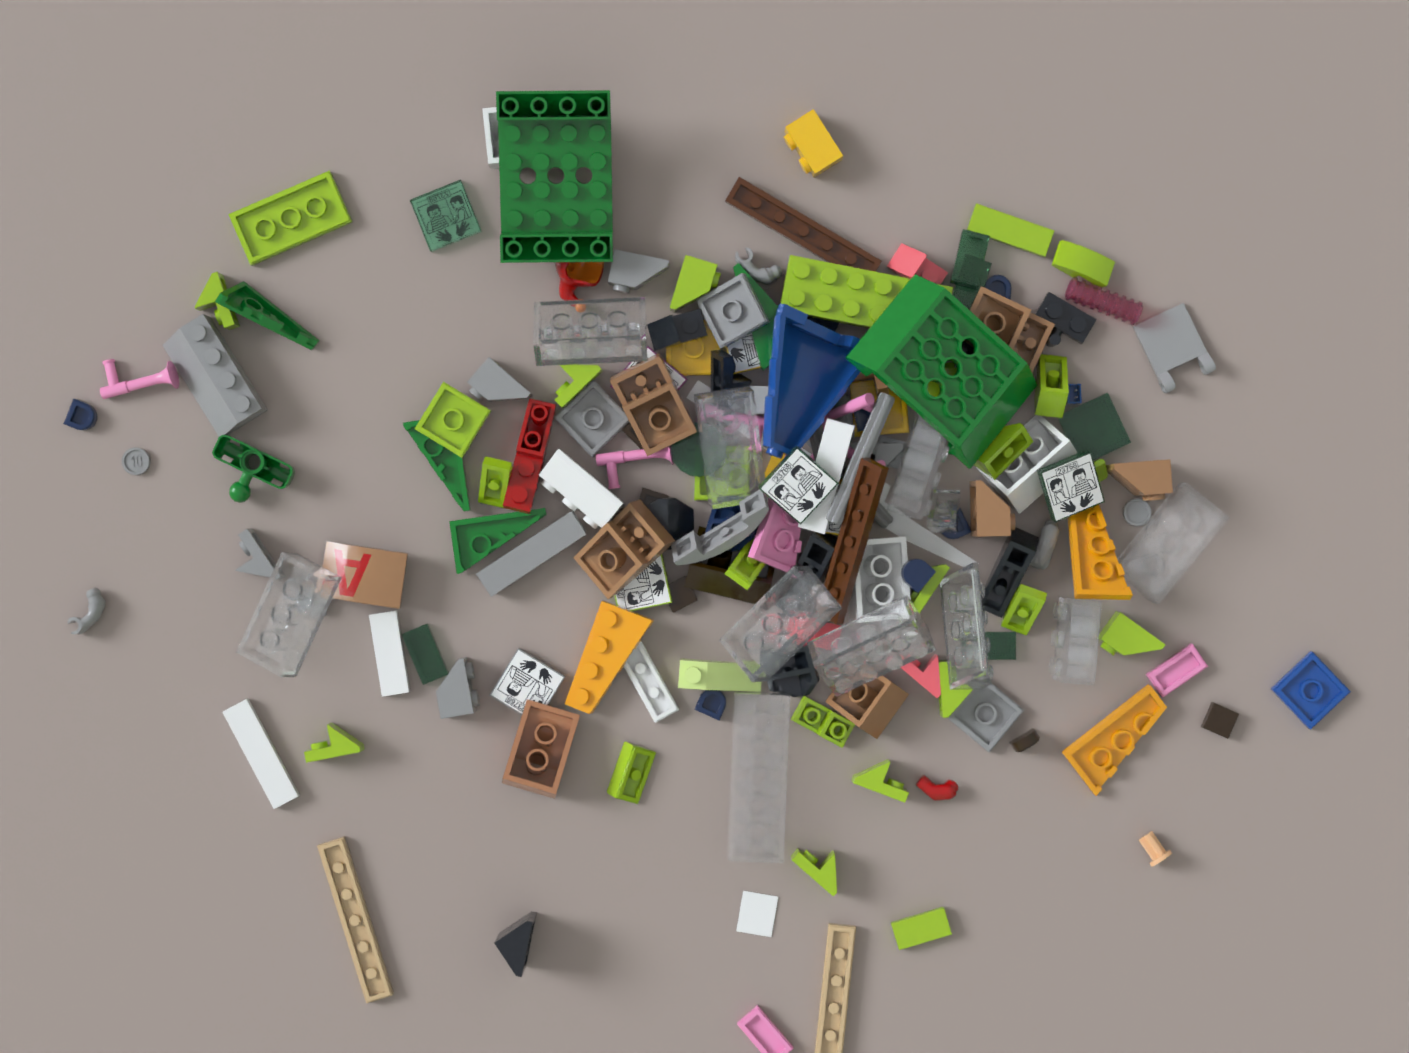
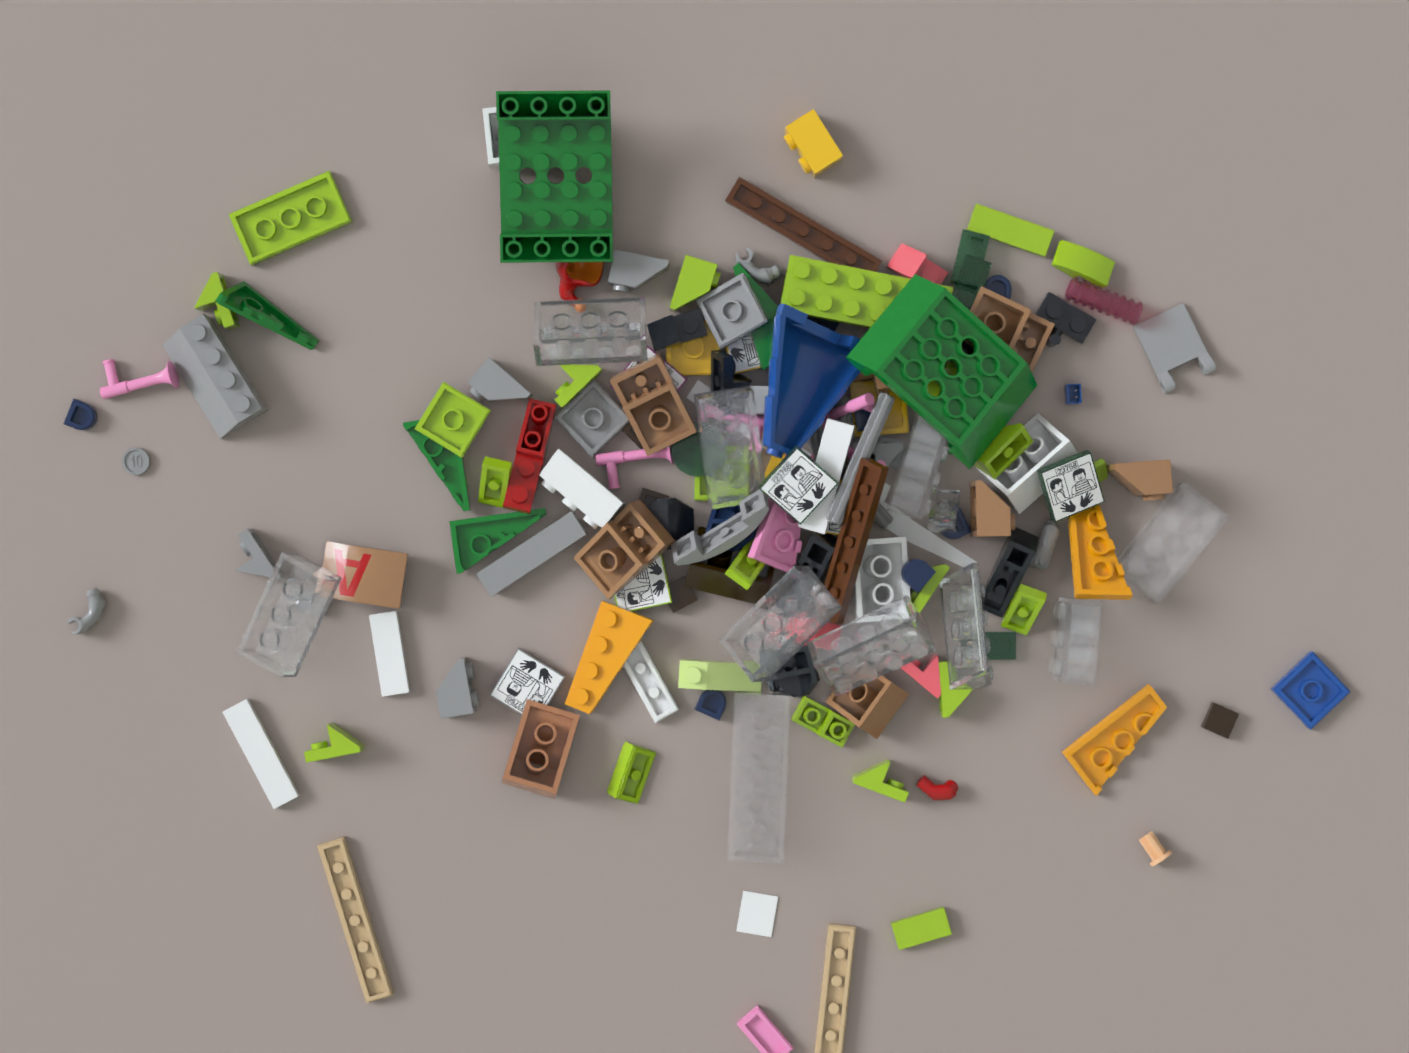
(268, 468): green piece -> none
(425, 654): clear green tile -> none
(445, 215): clear green tile -> none
(515, 943): black slope -> none
(823, 874): lime slope -> none
(986, 715): light grey tile -> none
(1025, 740): dark brown tile -> none
(1052, 386): lime slope -> none
(1095, 427): clear green tile -> none
(1127, 637): lime slope -> none
(1137, 512): light grey piece -> none
(1176, 670): bright pink tile -> none

